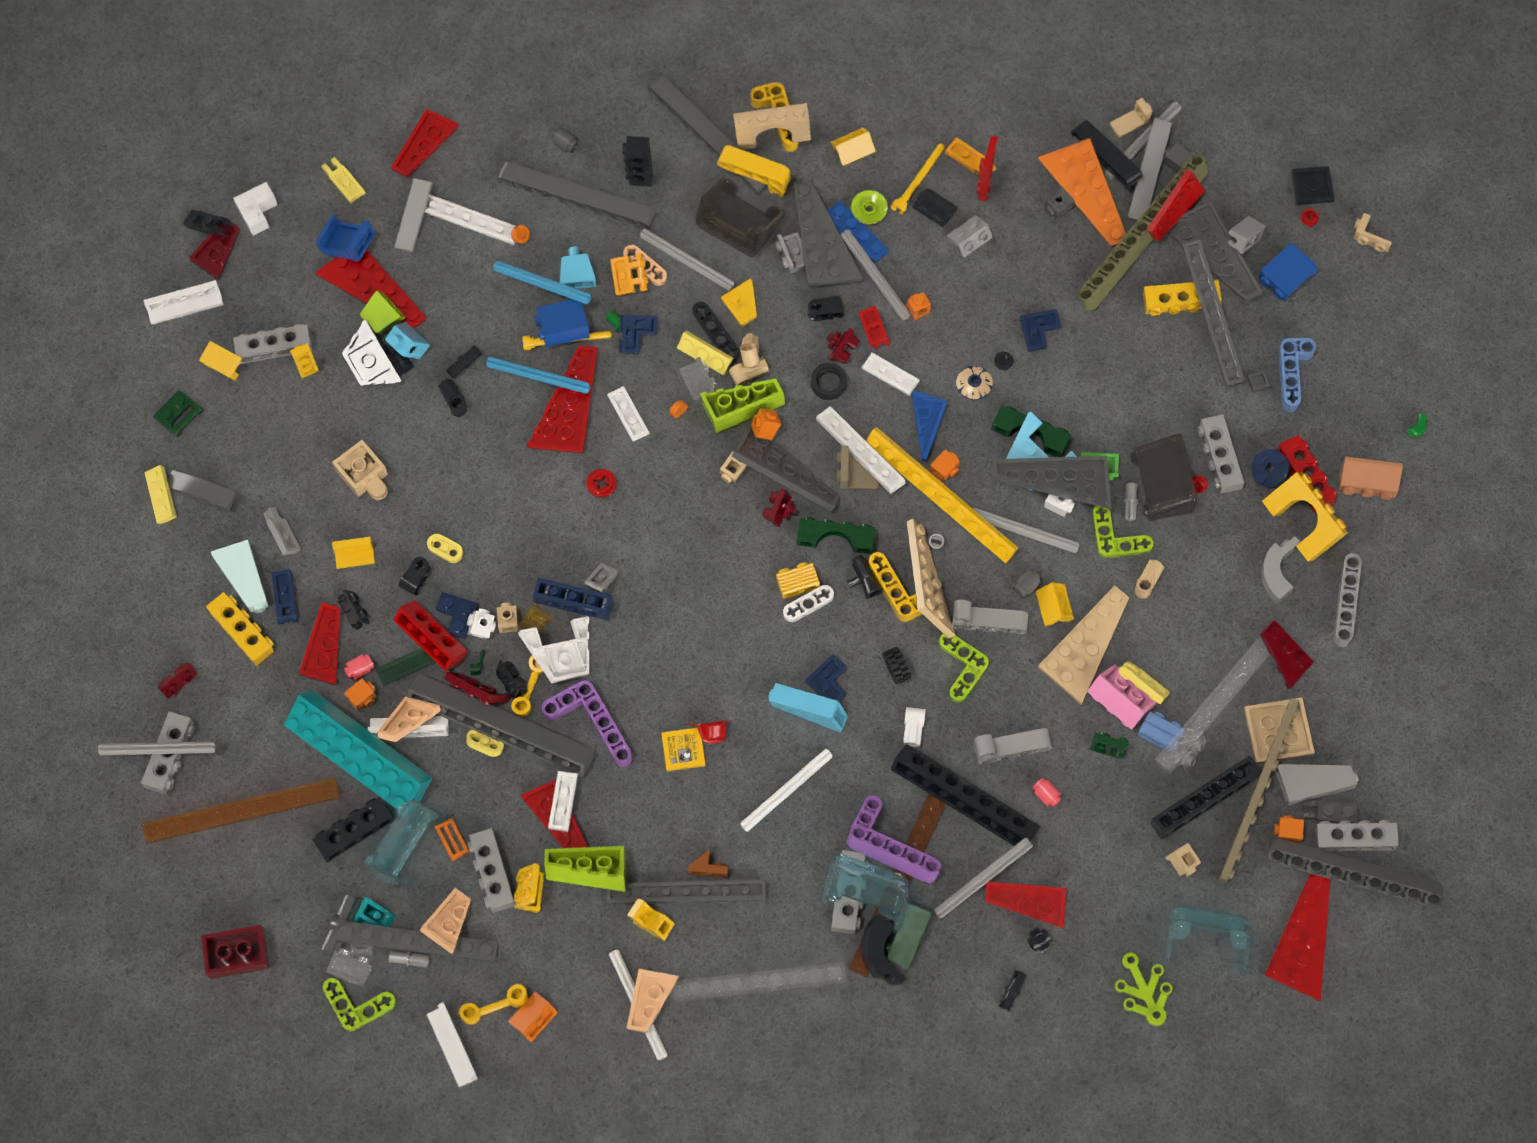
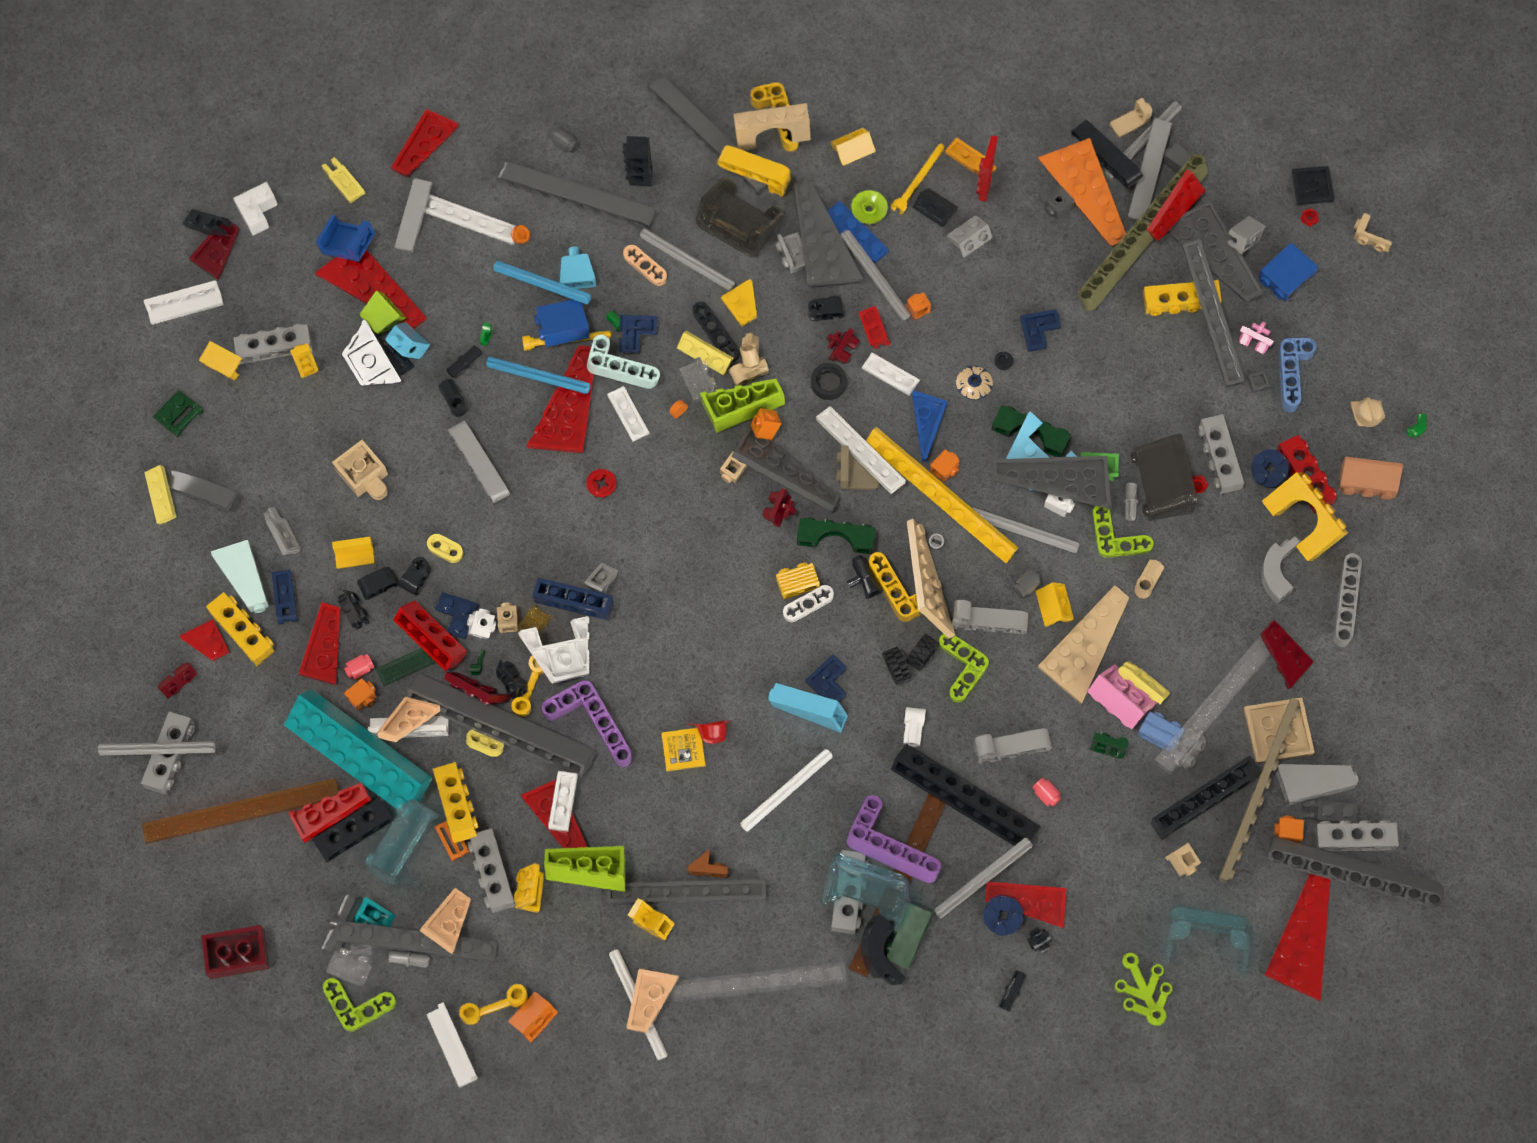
(206, 640): none -> red wing
(322, 815): none -> red wing
(377, 582): none -> black beam
(459, 828): none -> yellow brick
(479, 462): none -> light grey beam
(486, 334): none -> green tile
(623, 274): light orange plate -> none
(623, 365): none -> light aqua beam
(922, 652): none -> black tyre
(1003, 903): none -> dark blue plate
(1264, 342): none -> bright pink hips
(1368, 412): none -> tan piece

